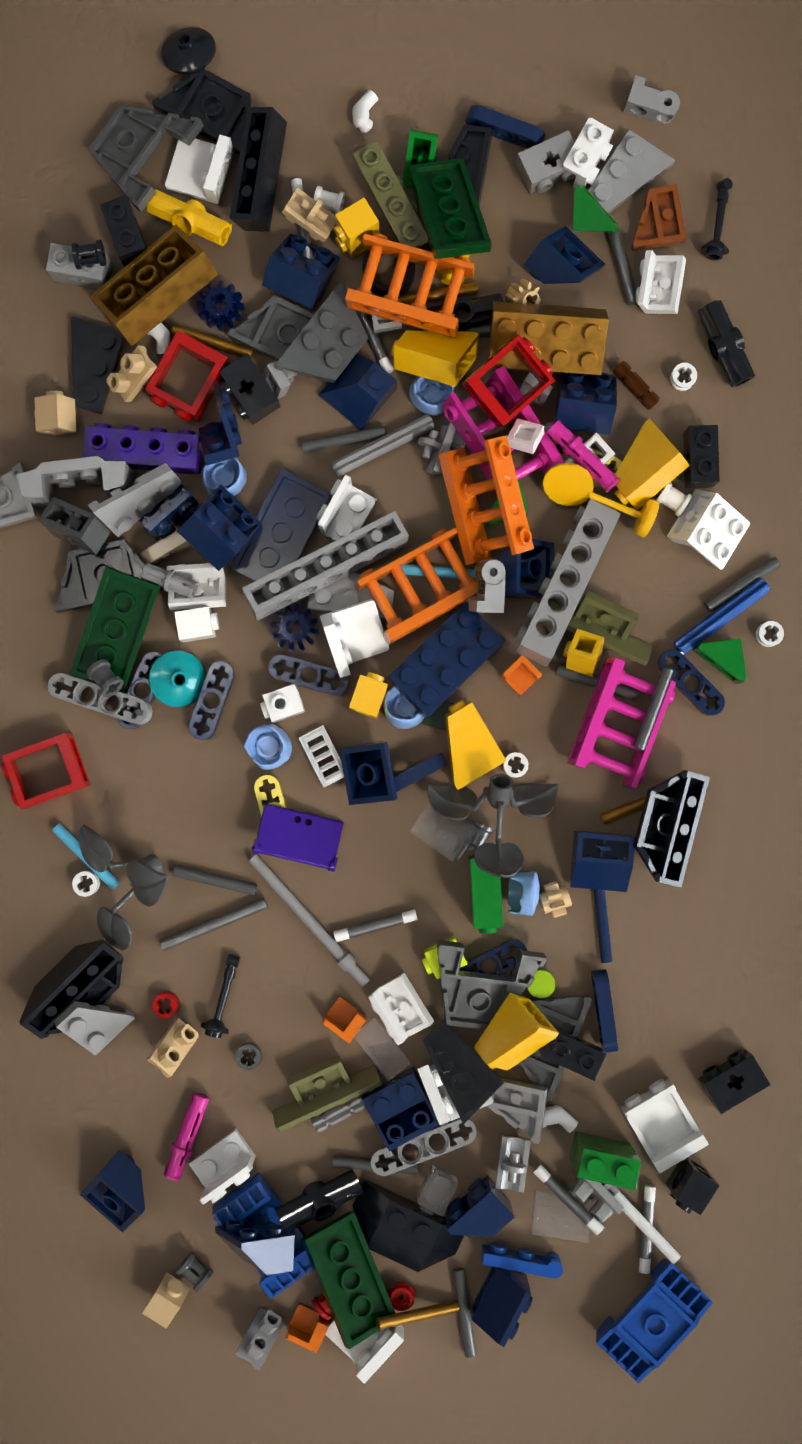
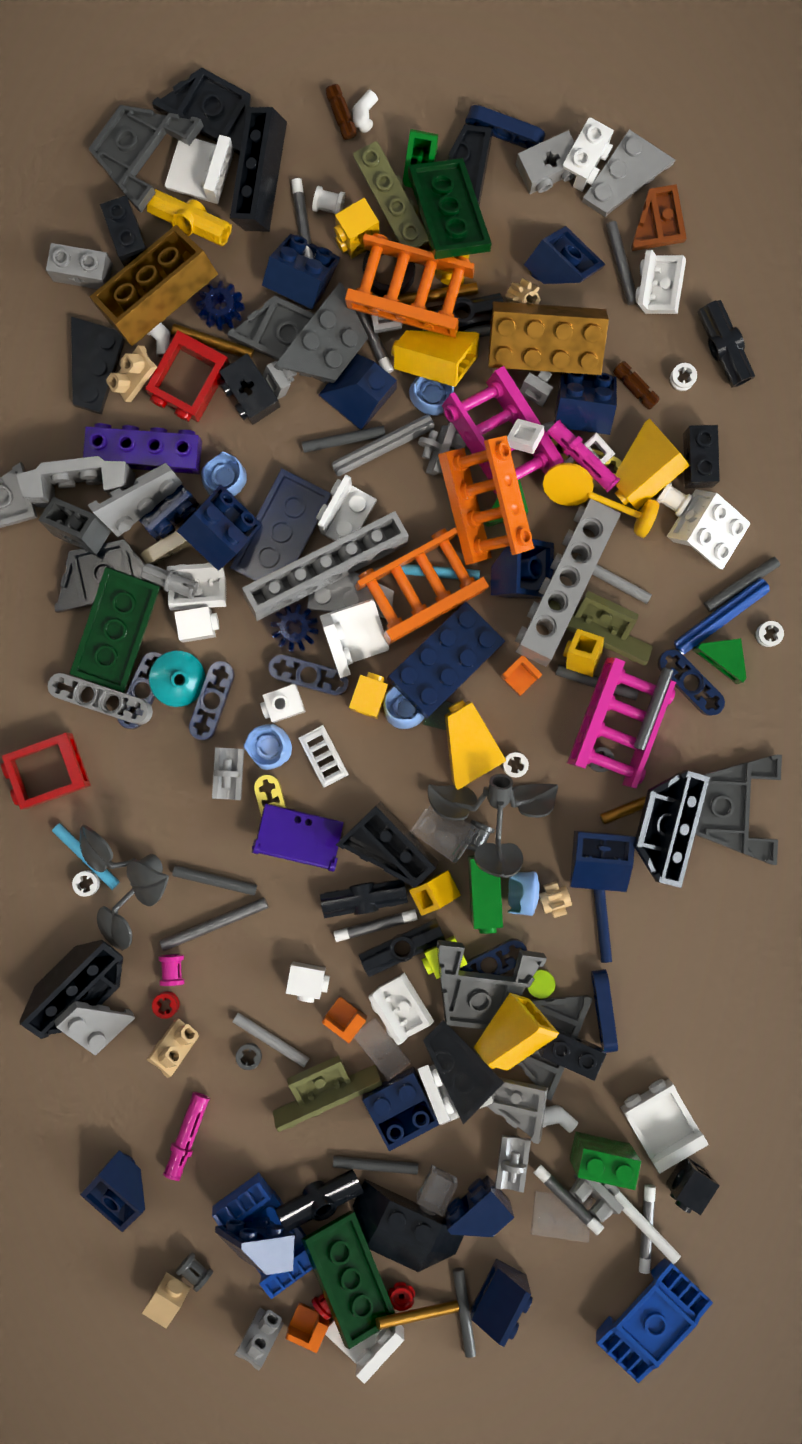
(55, 414): tan brick -> none
(88, 254): black bush -> none
(105, 678): dark grey bush -> none
(171, 969): none -> dark pink bush
(188, 50): black dish -> none
(215, 1026): black piece -> none
(221, 439): dark blue bracket -> none
(223, 1165): white bracket -> none
(228, 773): none -> light grey hips
(271, 1040): none -> light grey bar
(307, 981): none -> white brick
(309, 215): tan hips -> none
(337, 1114): light grey axle -> none
(341, 112): none -> reddish brown axle
(345, 961): light grey bar -> none
(363, 898): none -> black piece
(368, 773): dark blue slope -> none
(384, 955): none -> black piece
(389, 845): none -> black wedge
(419, 771): dark blue beam -> none
(425, 1151): light grey beam -> none
(440, 891): none -> yellow brick
(485, 399): red window -> none
(490, 587): light grey leg -> none
(522, 1260): blue plate -> none
(590, 215): green slope -> none
(606, 752): none -> dark grey bush
(619, 583): none -> light grey bar
(650, 102): light grey leg -> none
(715, 248): black piece -> none
(727, 808): none -> dark grey wing
(748, 1080): black brick -> none

